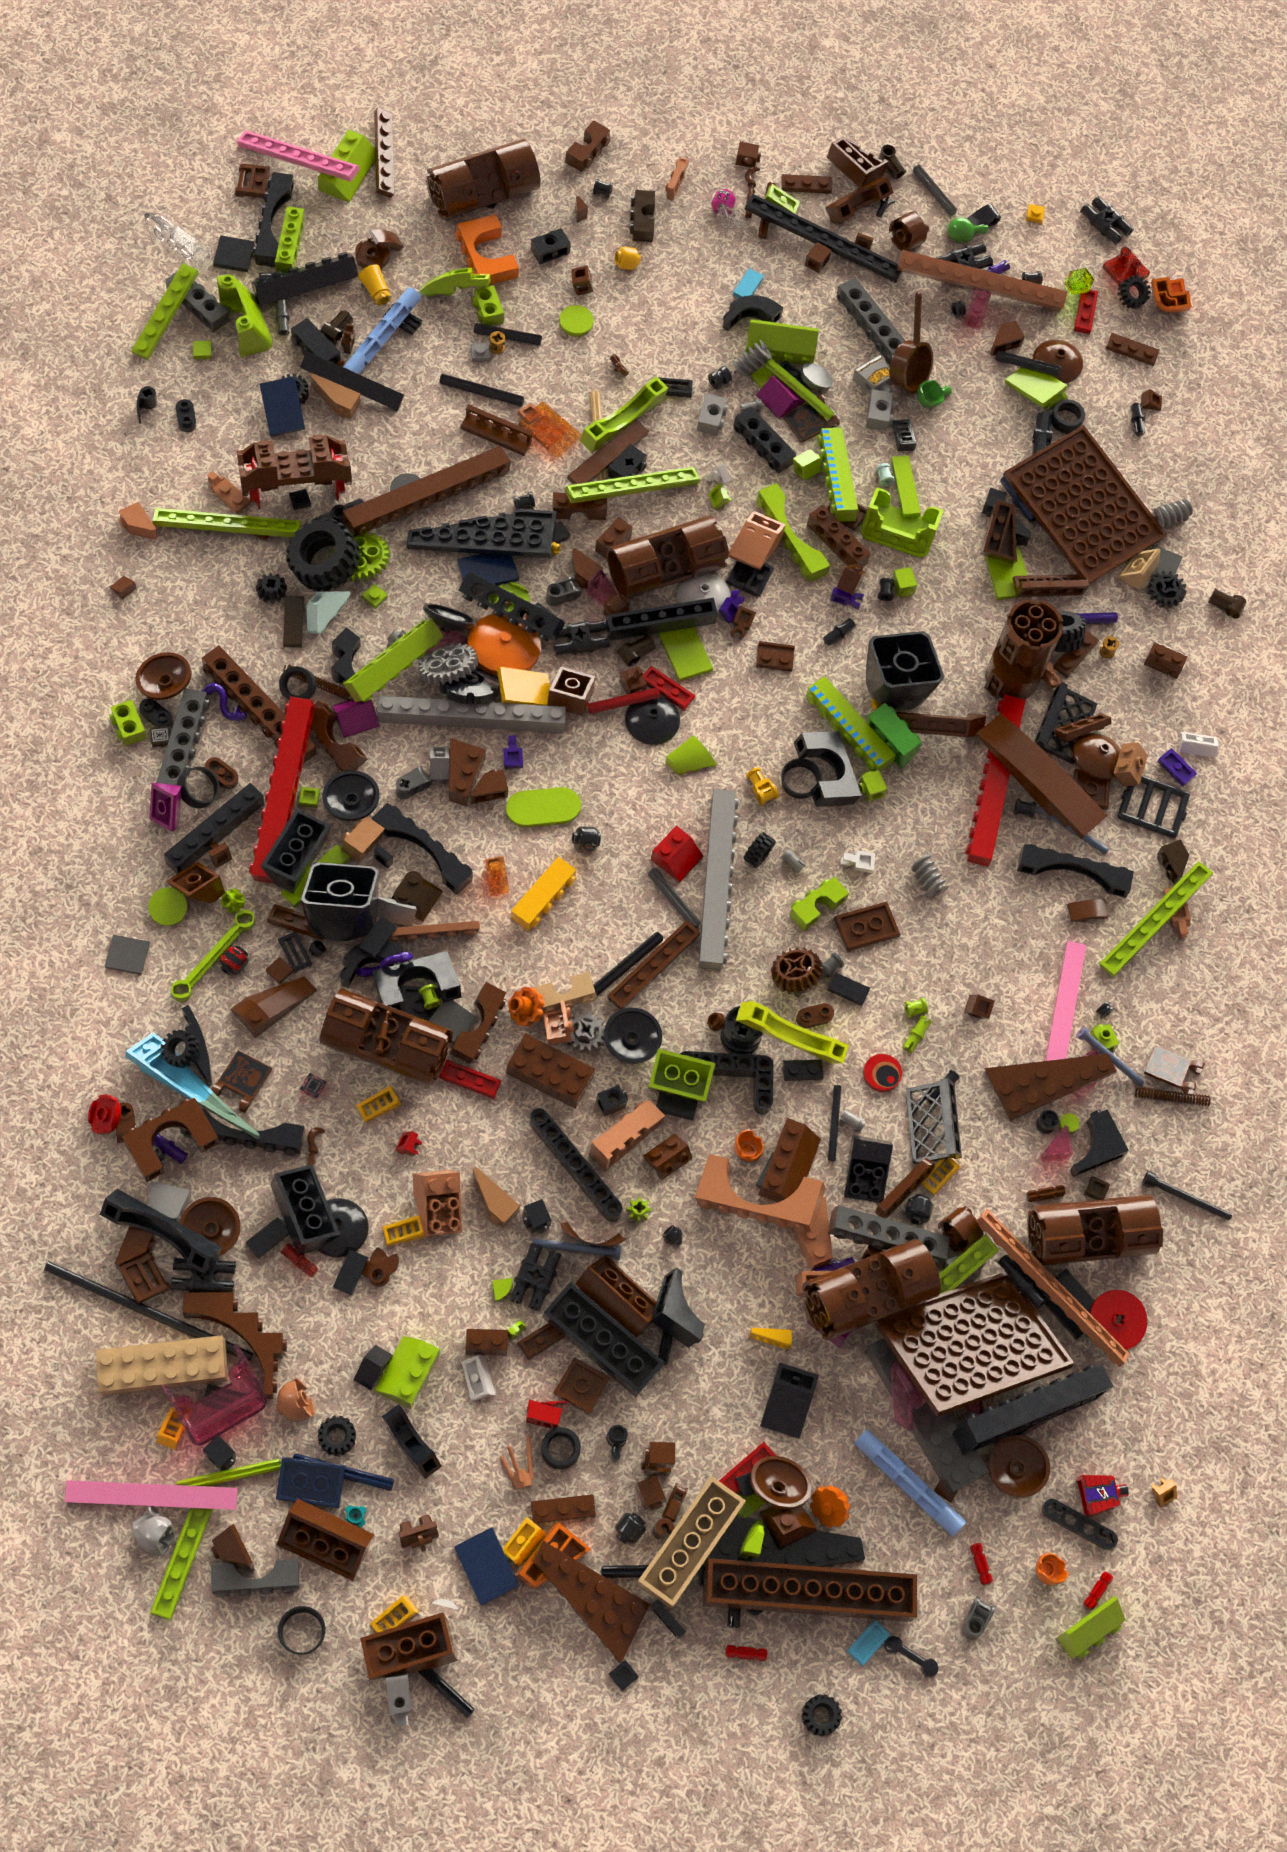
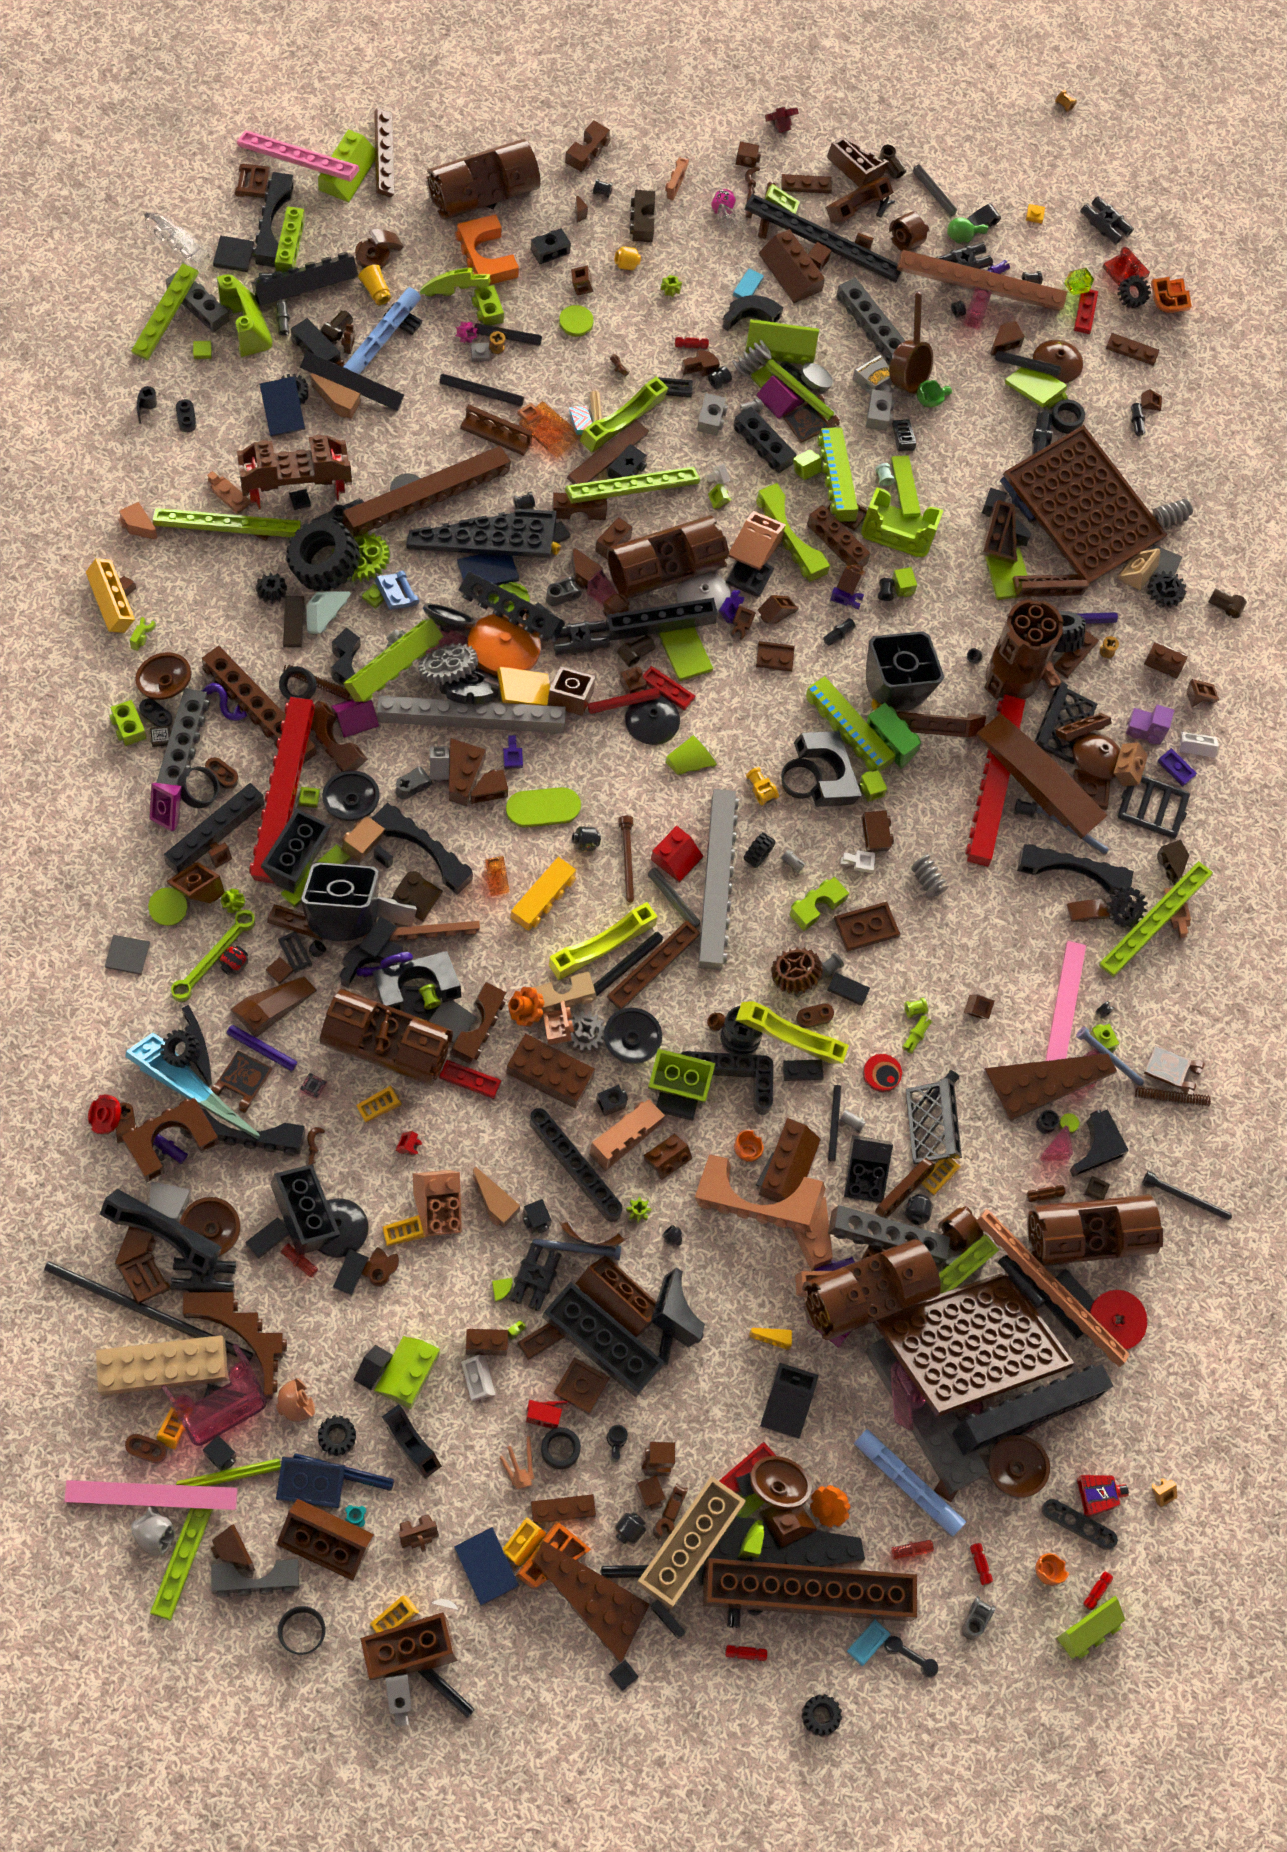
(110, 595): none -> yellow brick
(138, 637): none -> lime plate
(147, 1446): none -> reddish brown plate
(261, 1047): none -> dark purple axle
(392, 593): none -> medium blue plate
(466, 327): none -> dark pink gear
(577, 956): none -> neon yellow arch
(580, 418): none -> tile
(626, 824): none -> reddish brown piece
(671, 285): none -> lime gear
(692, 342): none -> red axle
(704, 362): none -> reddish brown brick
(777, 608): none -> reddish brown slope
(782, 118): none -> dark red plant
(792, 266): none -> reddish brown slope
(877, 831): none -> reddish brown brick
(912, 1549): none -> clear red axle
(973, 652): none -> black hinge
(1066, 101): none -> pearl gold bush
(1132, 912): none -> black gear
(1150, 725): none -> medium lavender brick
(1201, 691): none -> reddish brown slope

